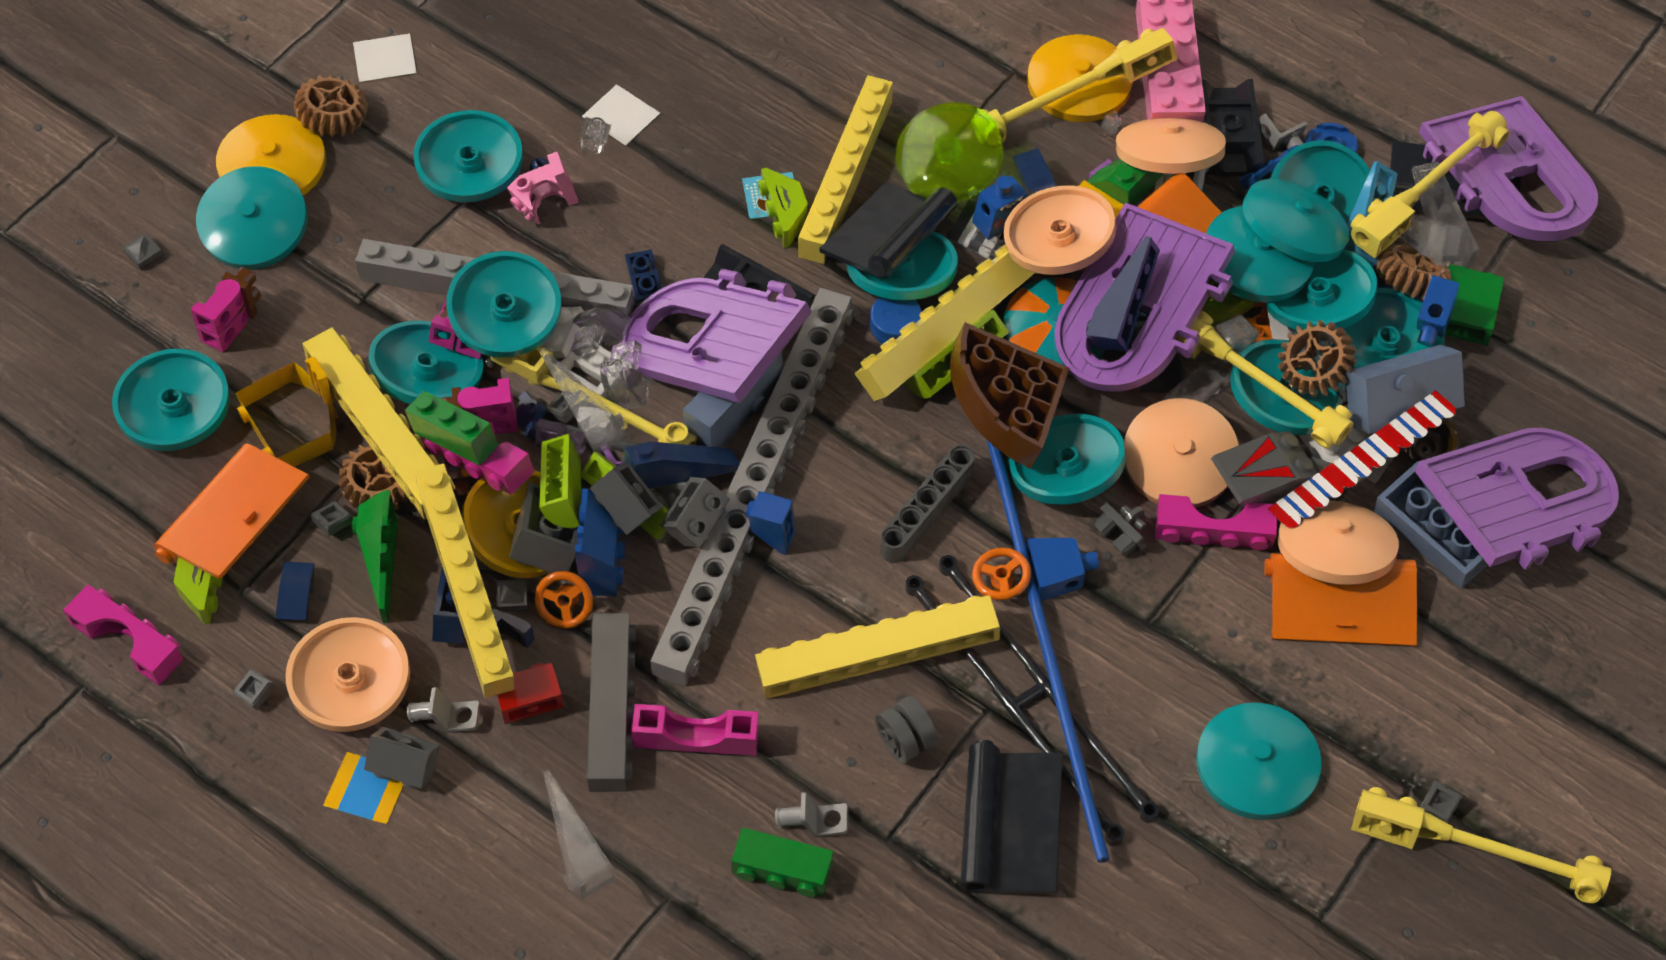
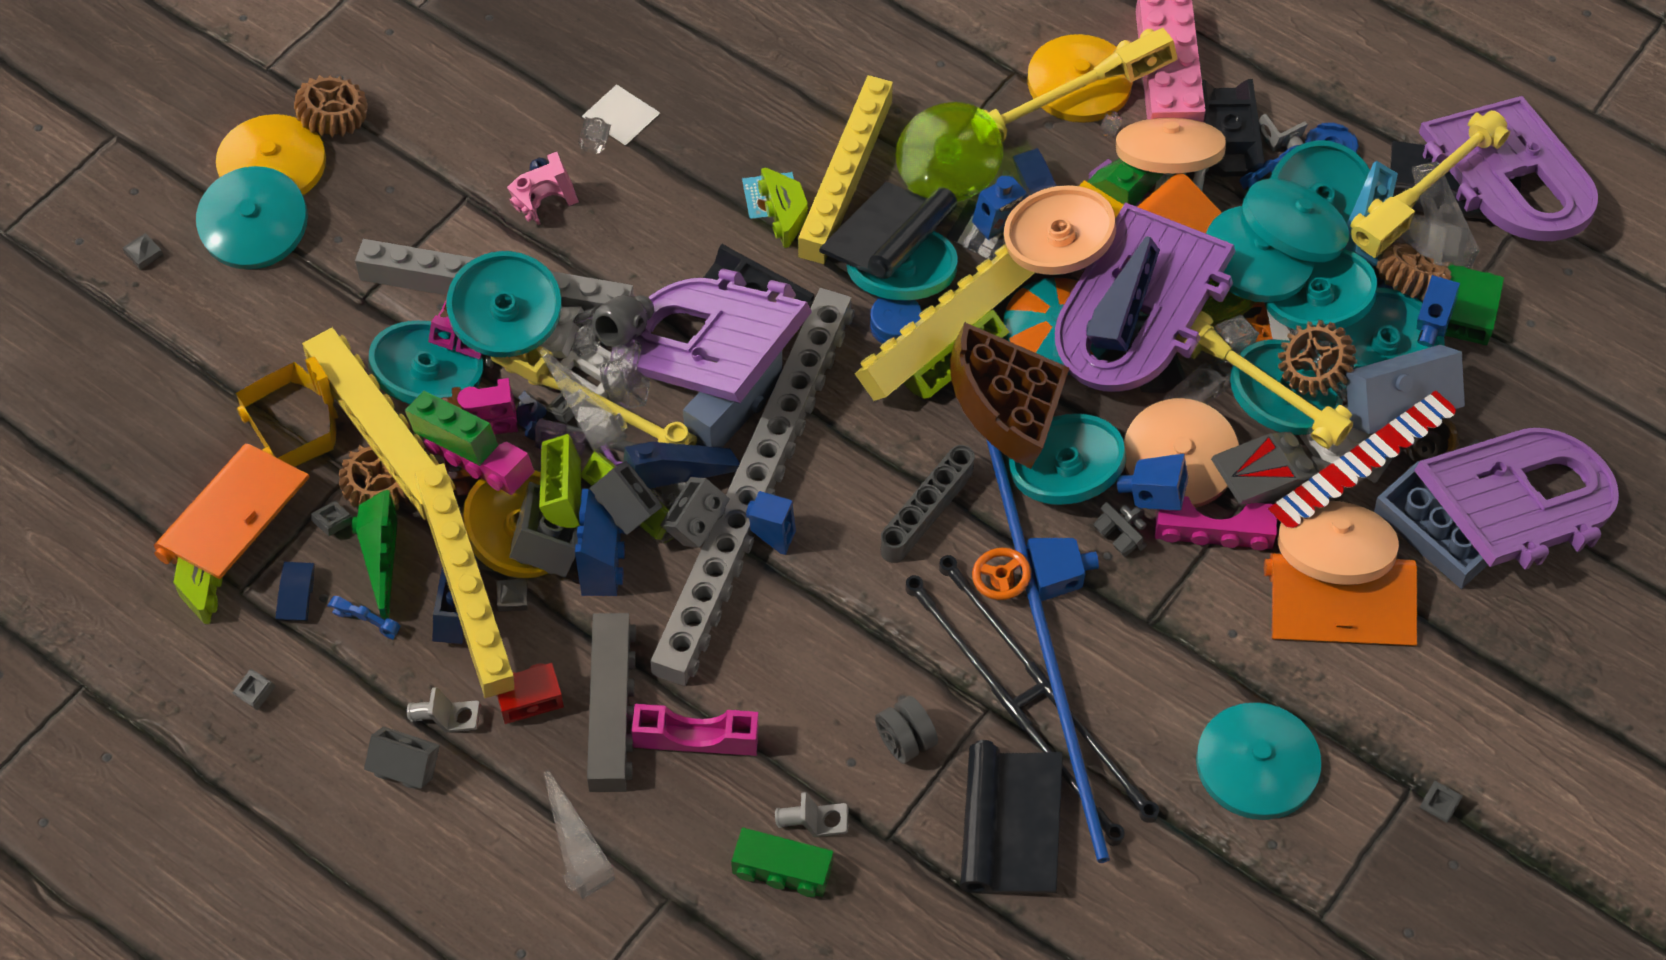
(97, 614): dark pink arch -> none
(171, 399): teal dish -> none
(227, 309): dark pink hips -> none
(344, 608): none -> blue piece
(347, 674): light nougat dish -> none
(362, 792): sticker -> none
(384, 57): white sticker -> none
(468, 156): teal dish -> none
(514, 627): dark blue slope -> none
(571, 591): orange piece -> none
(622, 319): none -> dark grey piece
(643, 274): dark blue slope -> none
(877, 646): light yellow brick -> none
(1157, 482): none -> blue torso
(1404, 822): light yellow bar -> none

